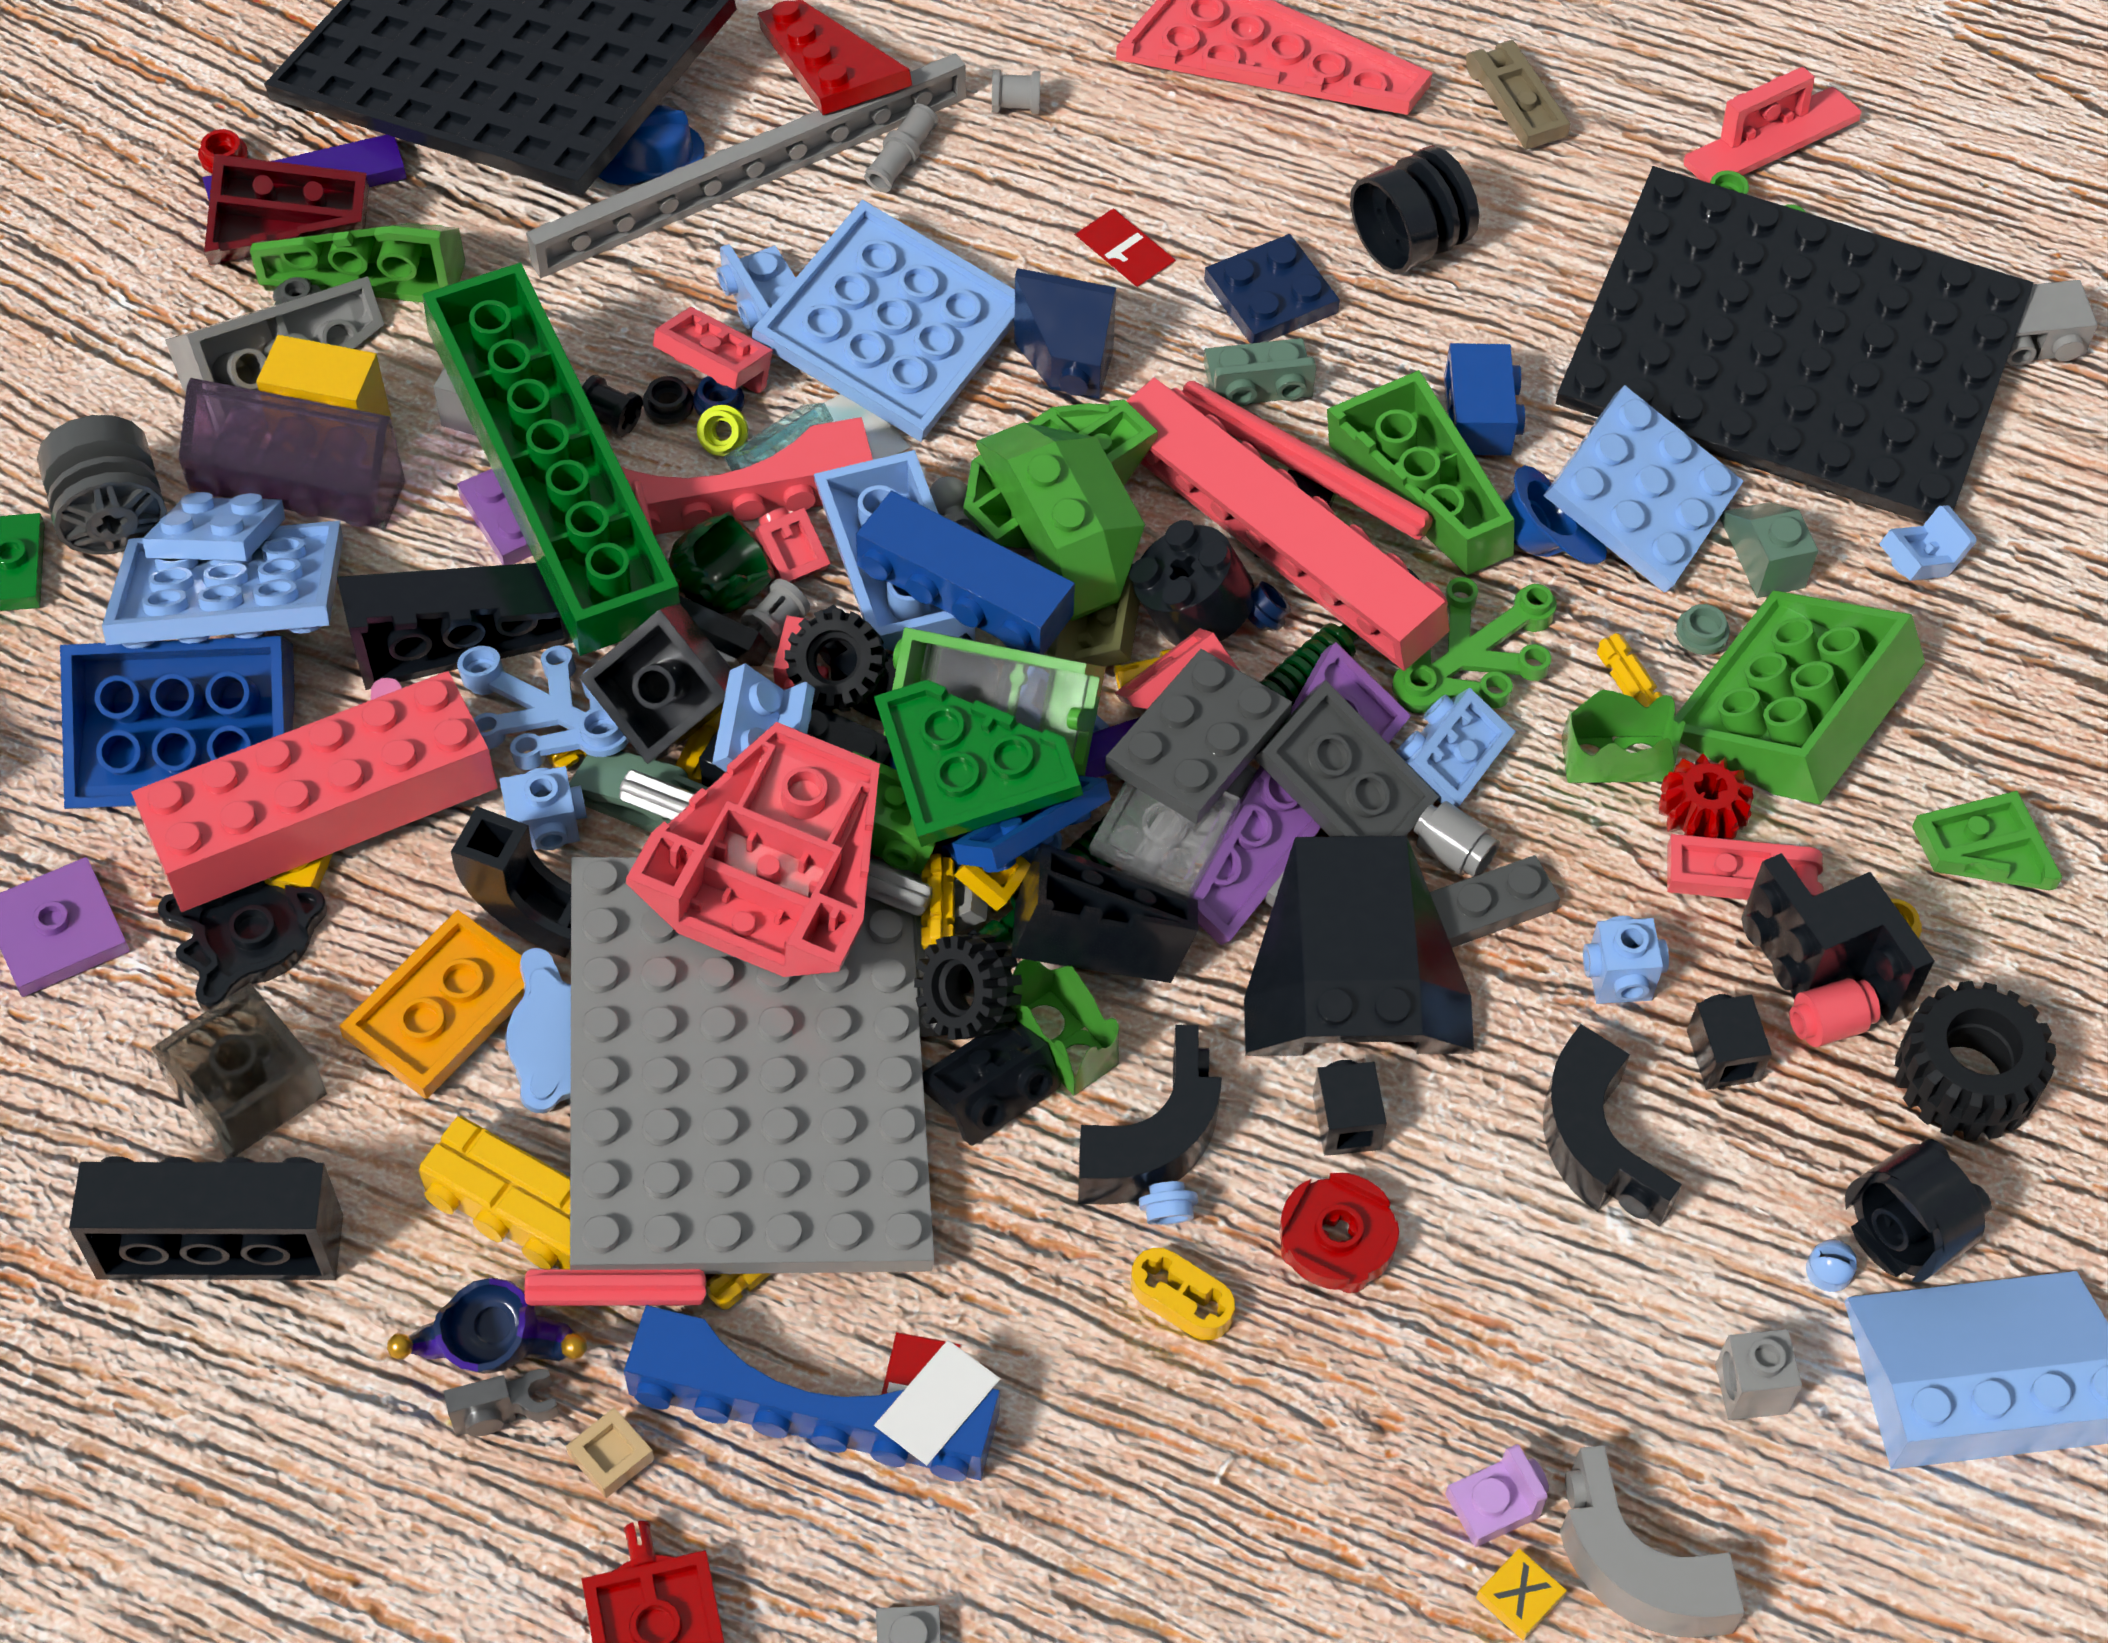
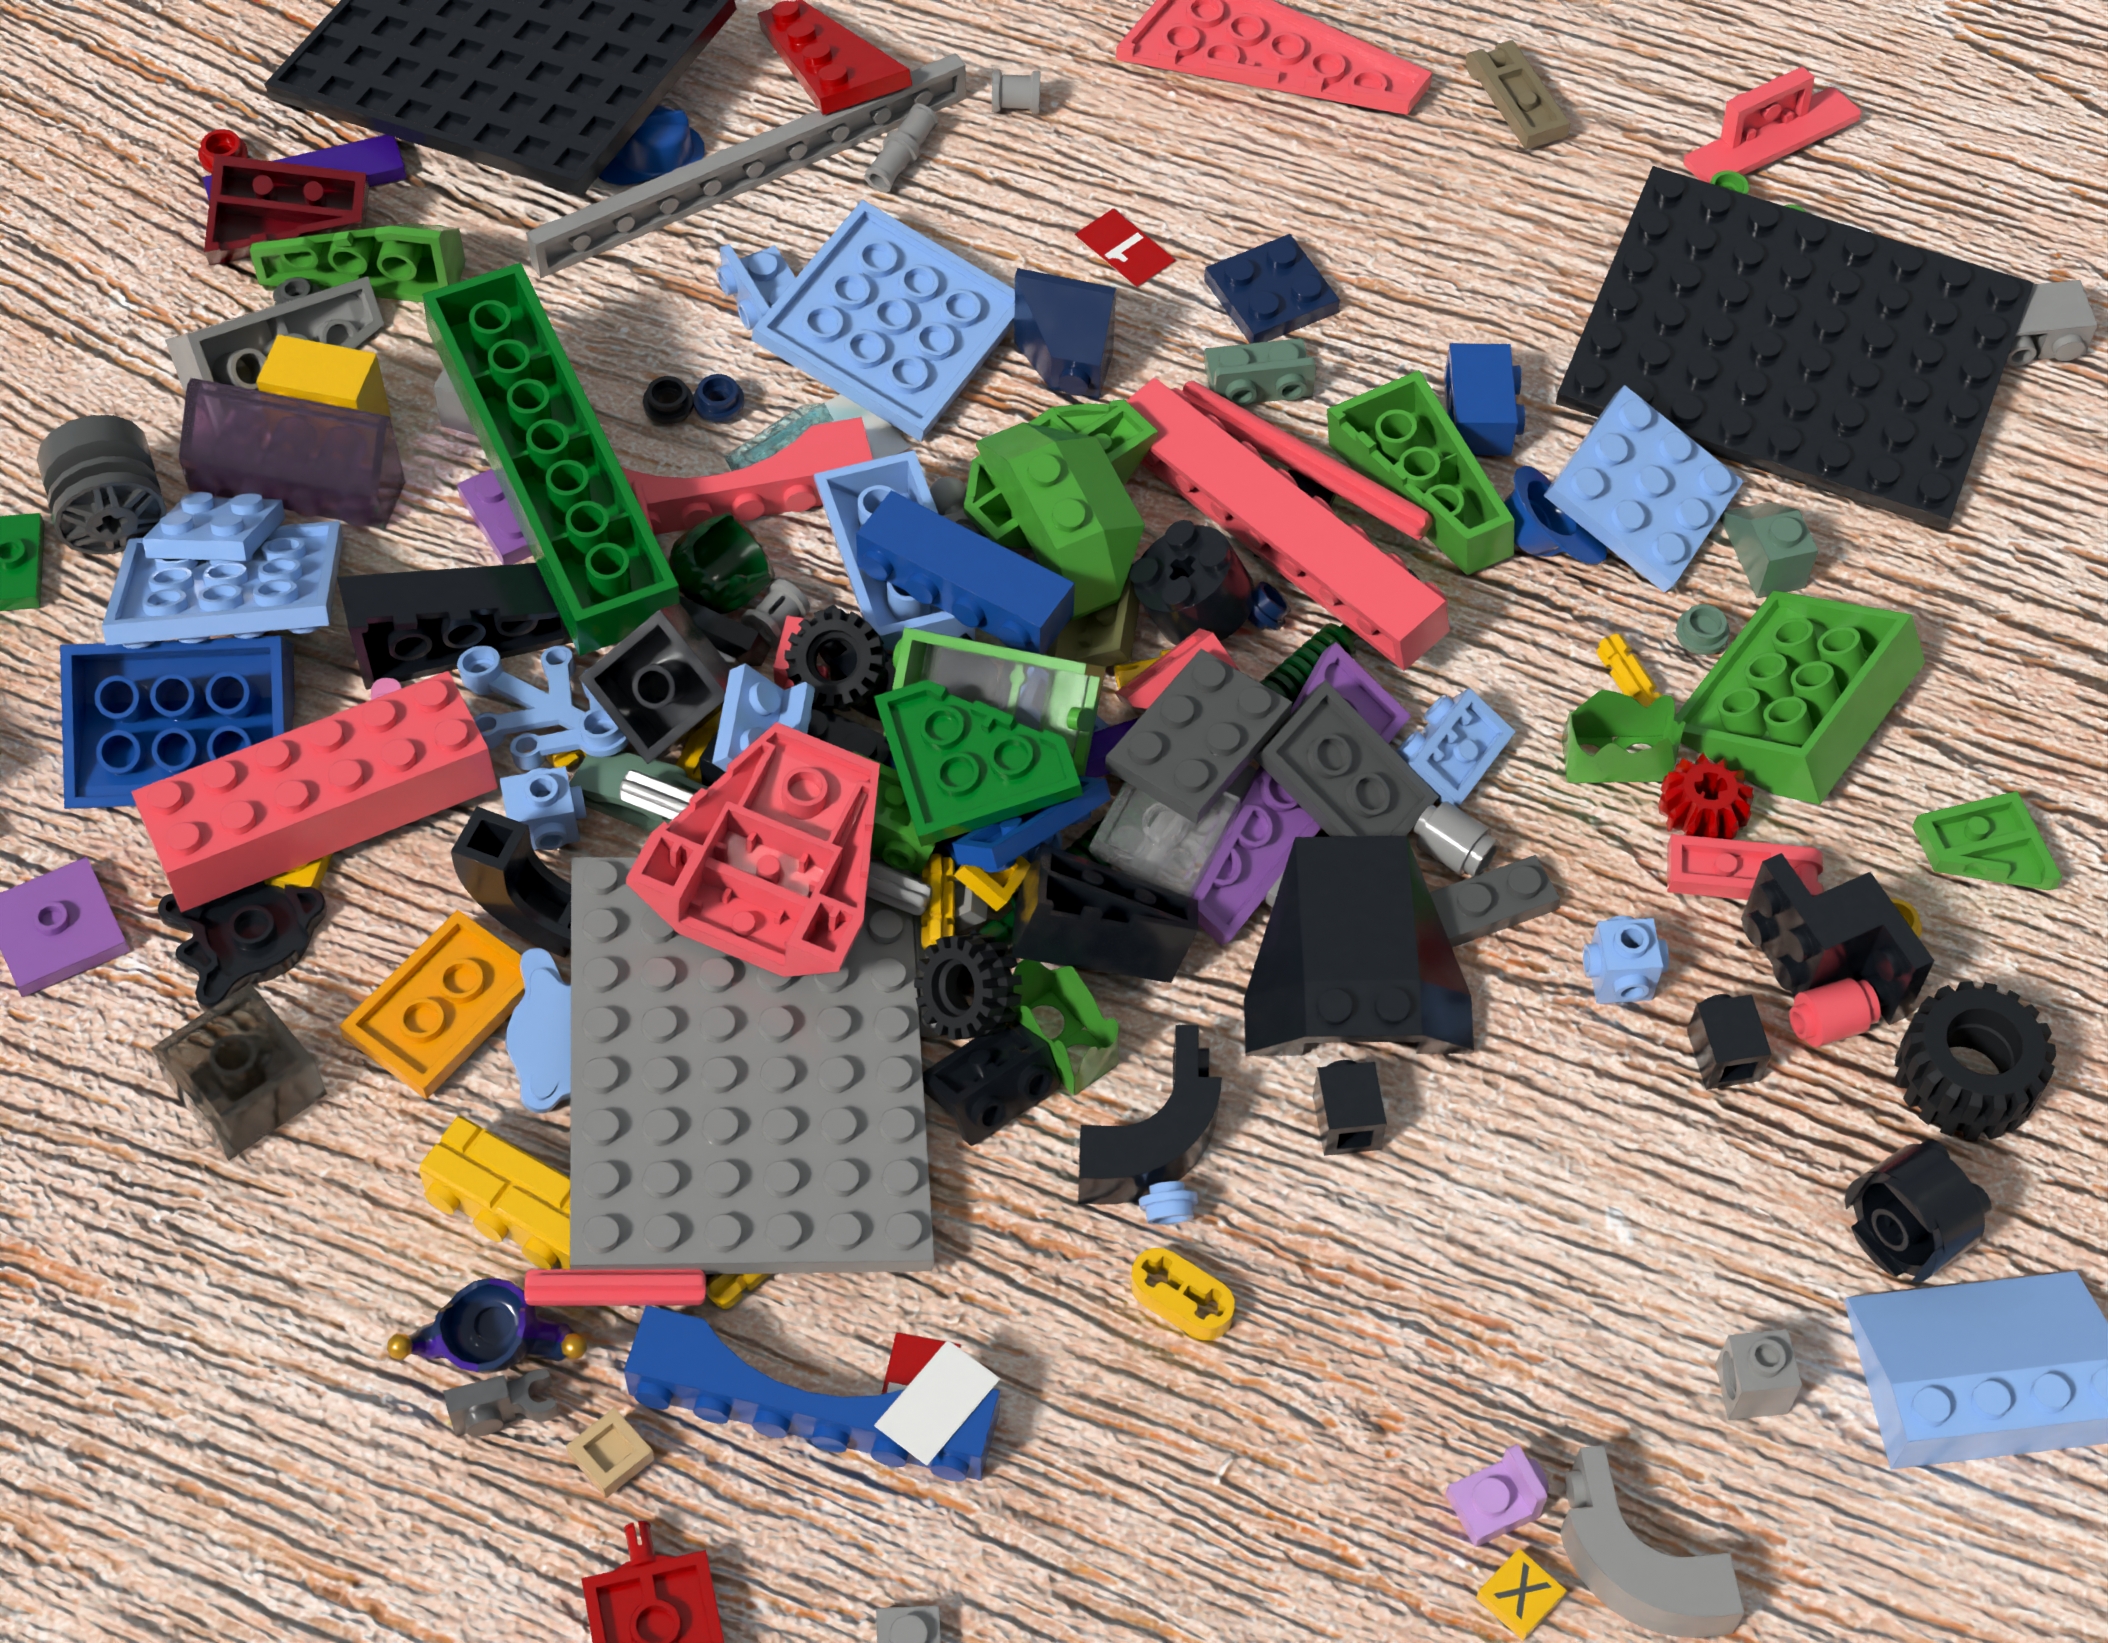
(207, 1219): black brick -> none
(612, 406): black bush -> none
(707, 429): neon yellow plate -> none
(715, 350): coral bracket -> none
(791, 544): coral bracket -> none
(1332, 1263): red plate -> none
(1414, 209): black wheel -> none
(1474, 652): bright green plant -> none
(1581, 1141): black arch -> none
(1828, 1272): light blue hinge -> none
(1931, 548): light blue bracket -> none

